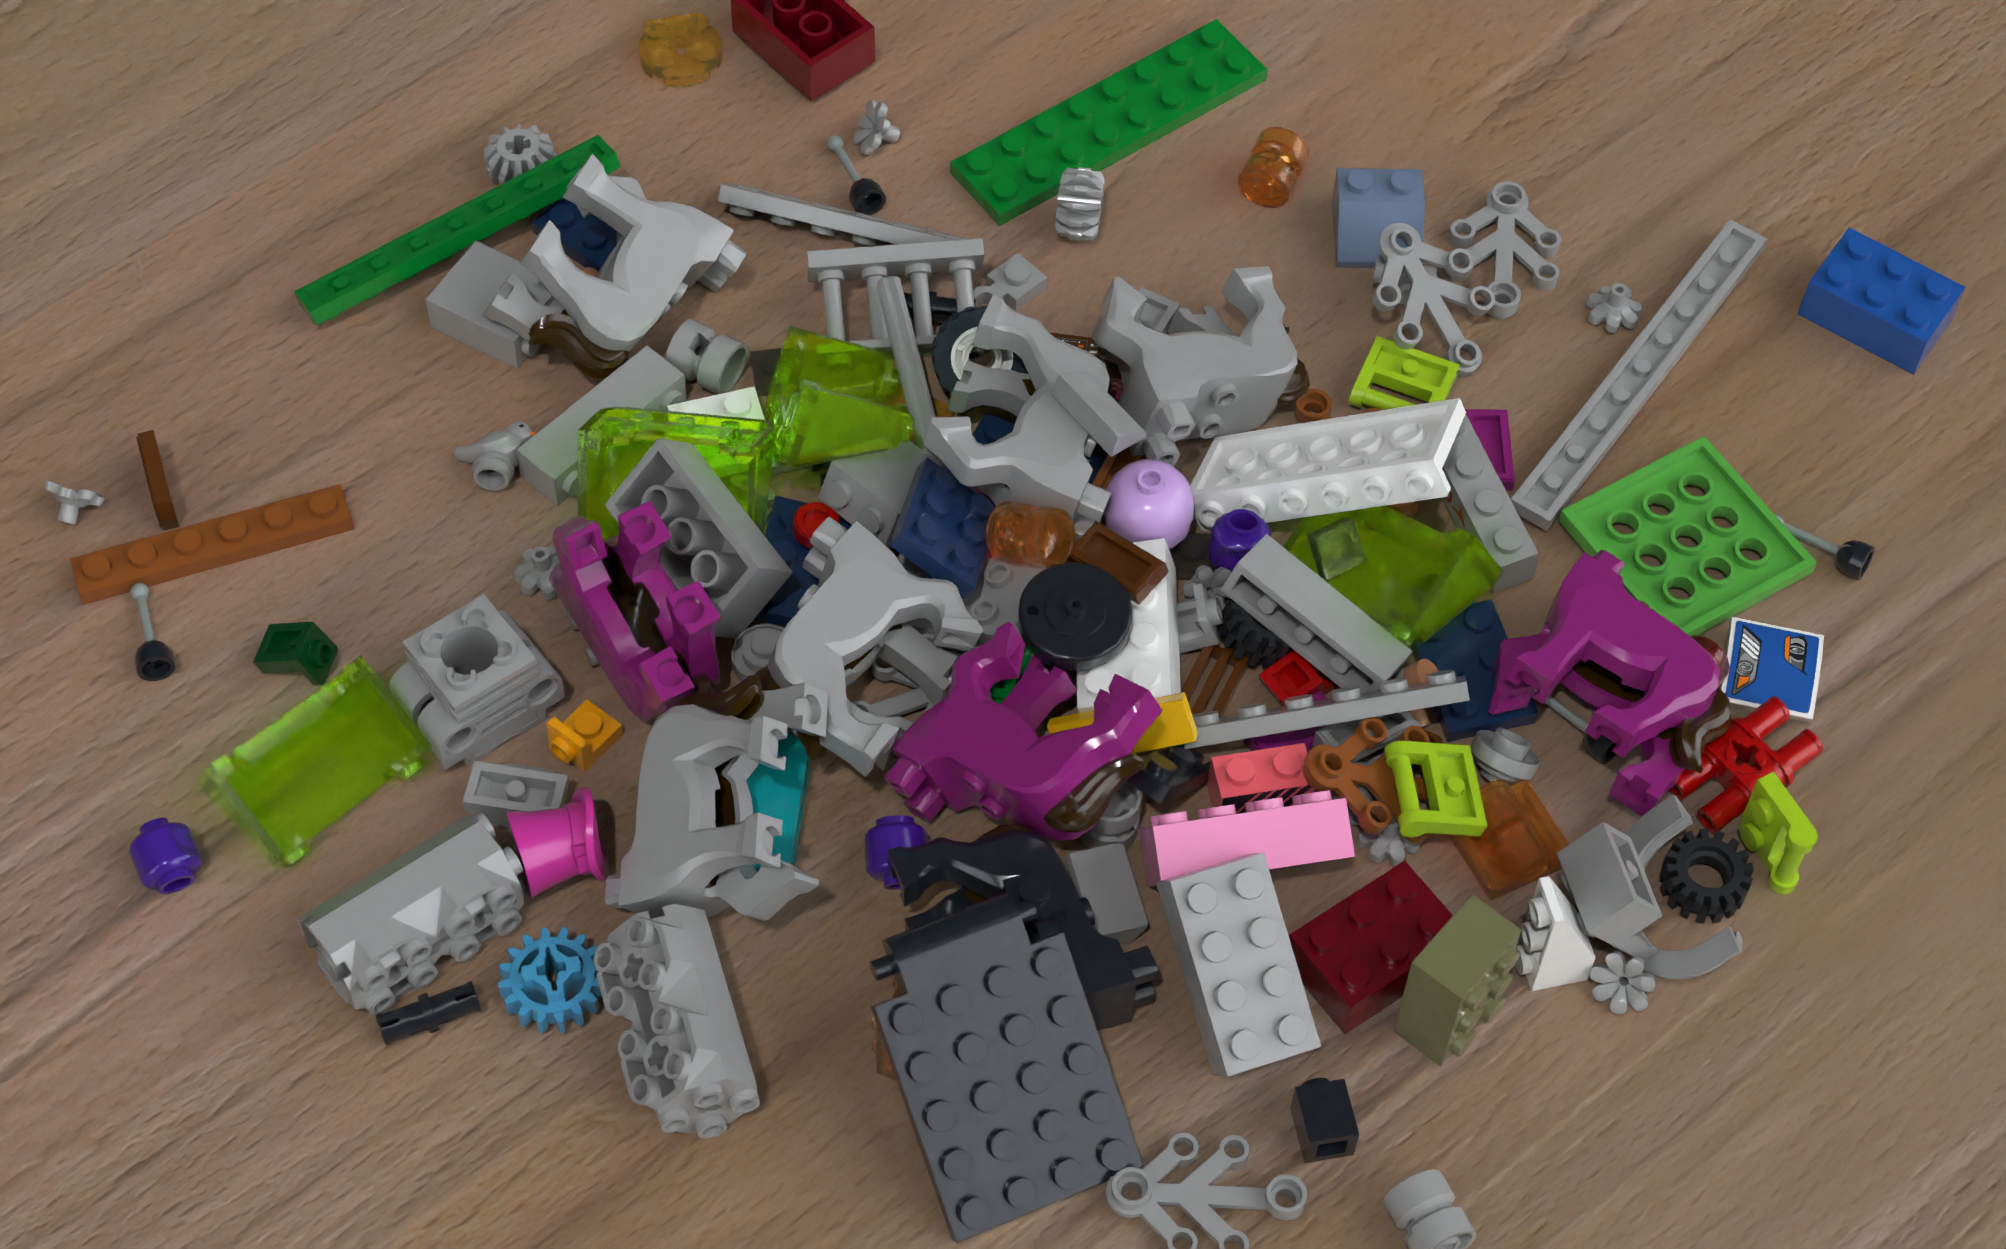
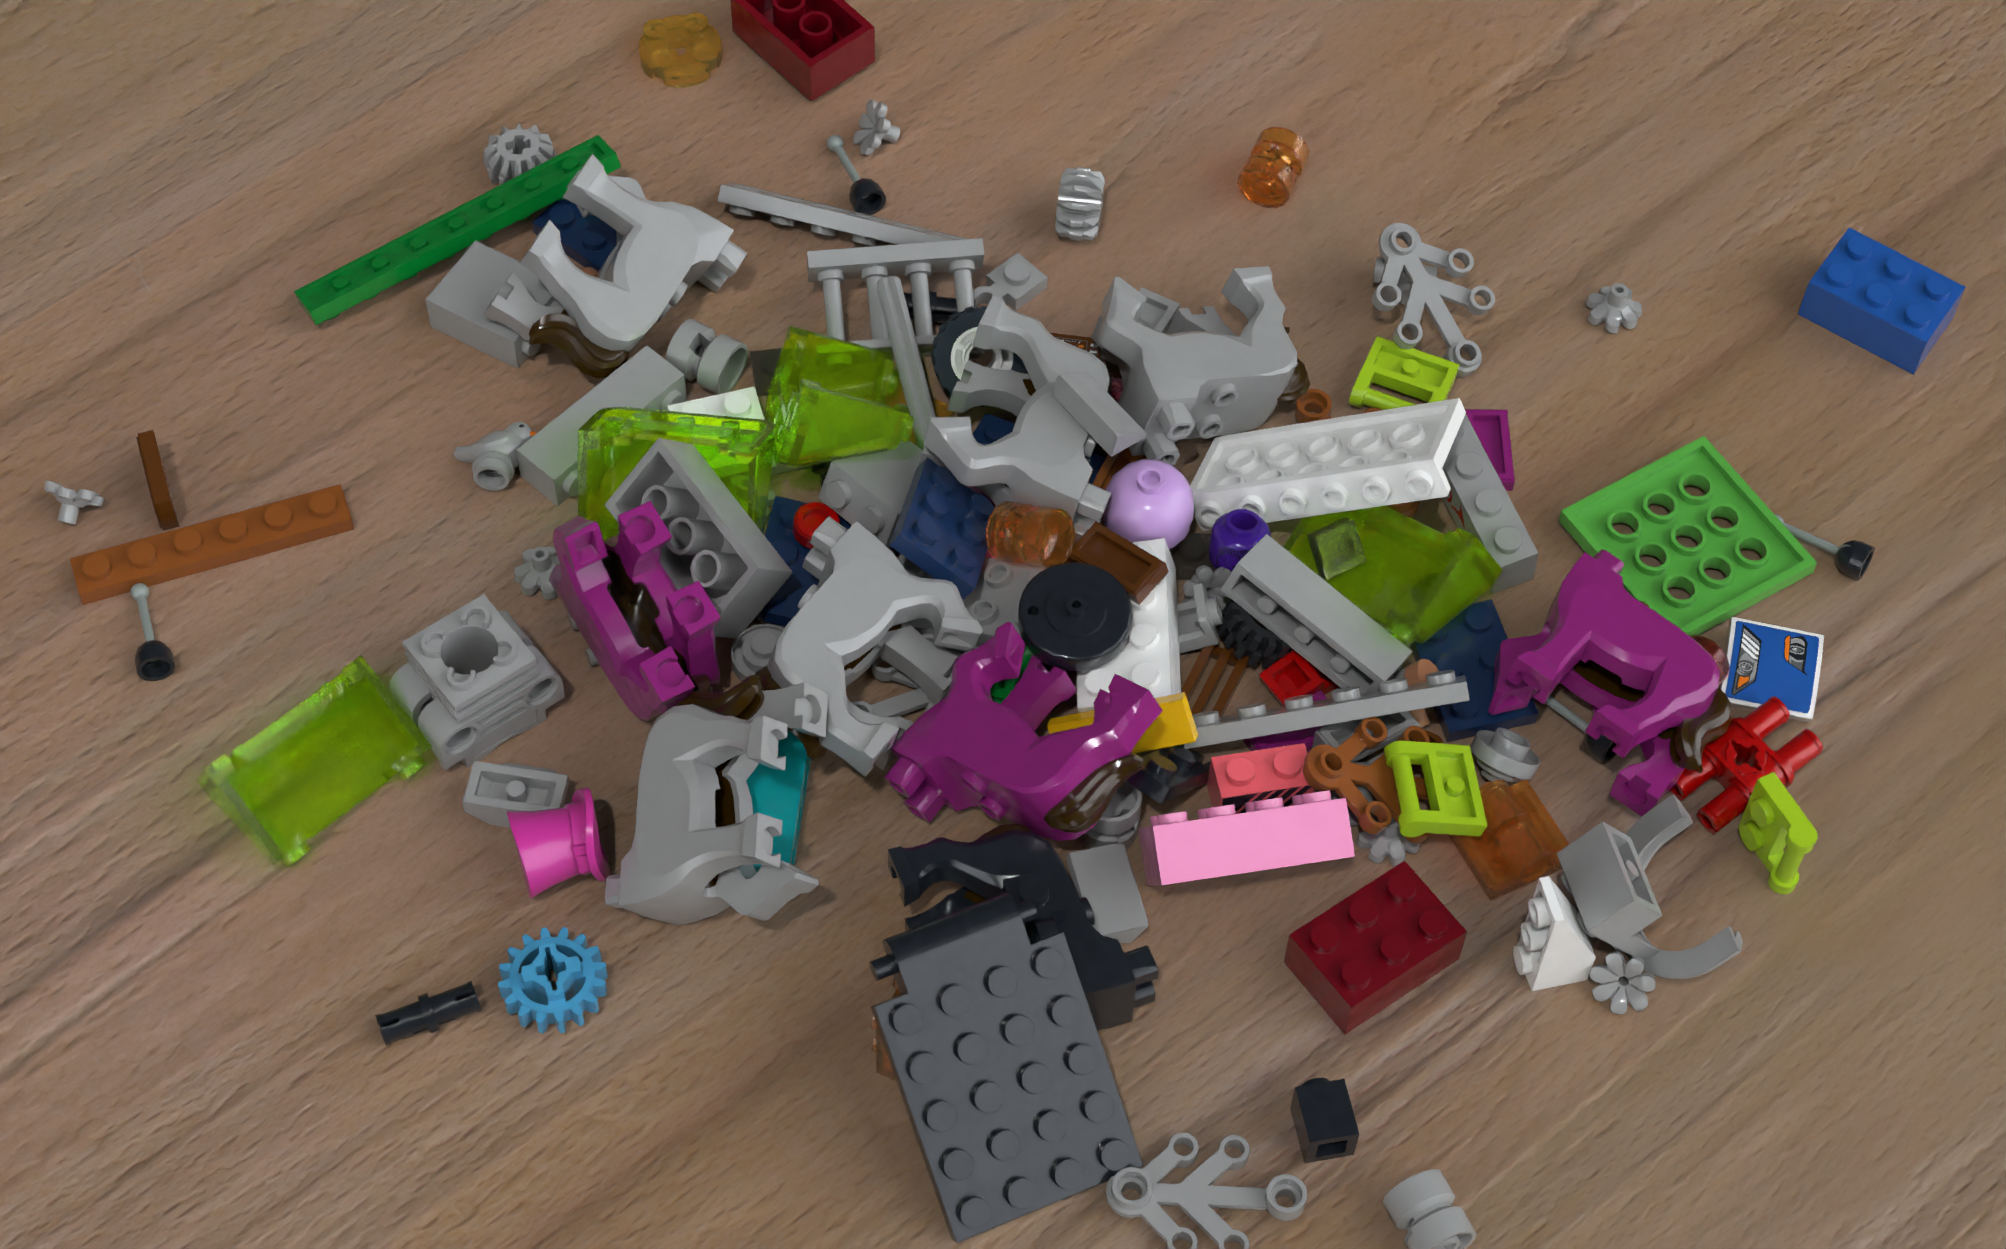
(165, 856): dark purple head -> none
(295, 649): dark green bracket -> none
(424, 904): light grey brick -> none
(583, 735): light orange bracket -> none
(684, 1032): light grey brick -> none
(888, 834): dark purple head -> none
(1108, 120): green plate -> none
(1238, 964): light grey brick -> none
(1369, 202): sand blue slope -> none
(1458, 981): olive brick -> none
(1508, 206): light grey plant -> none
(1637, 375): light grey plate -> none
(1700, 899): black tyre -> none

